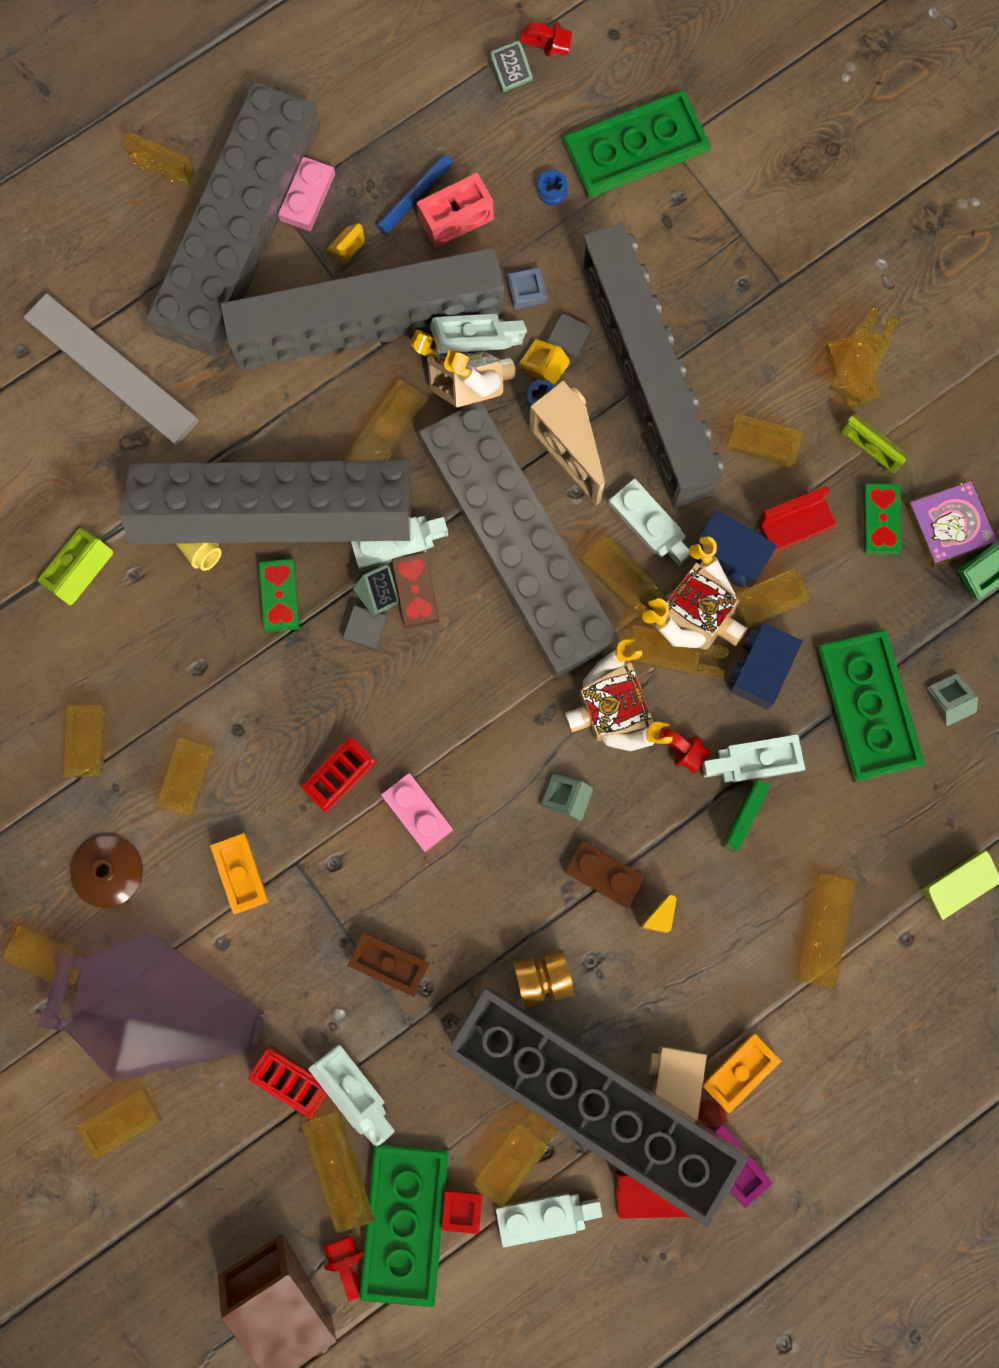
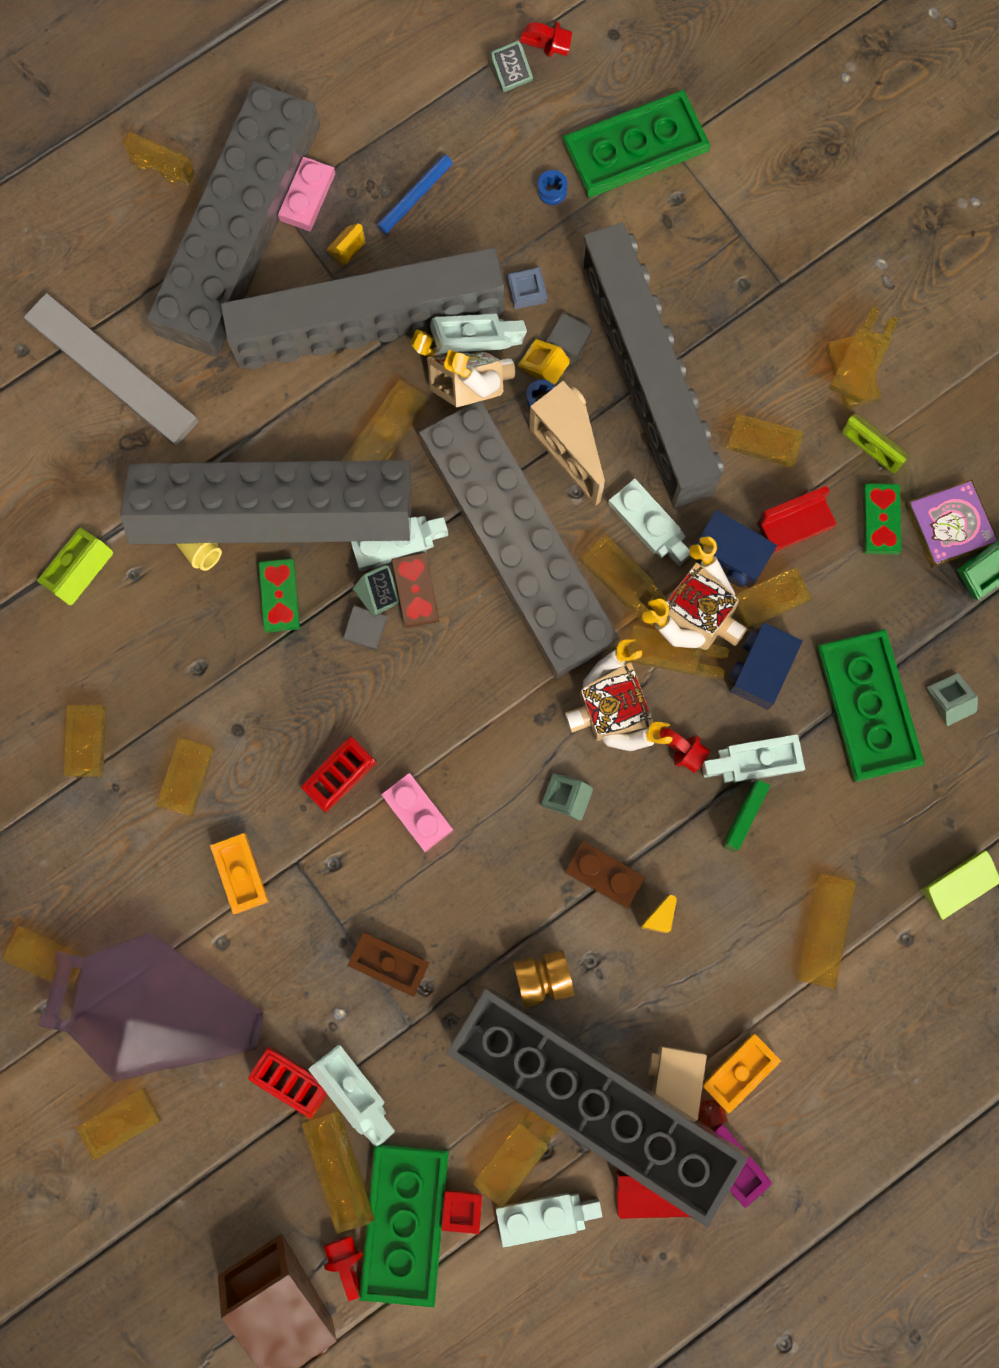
(123, 876): reddish brown dish -> none
(455, 210): coral brick -> none

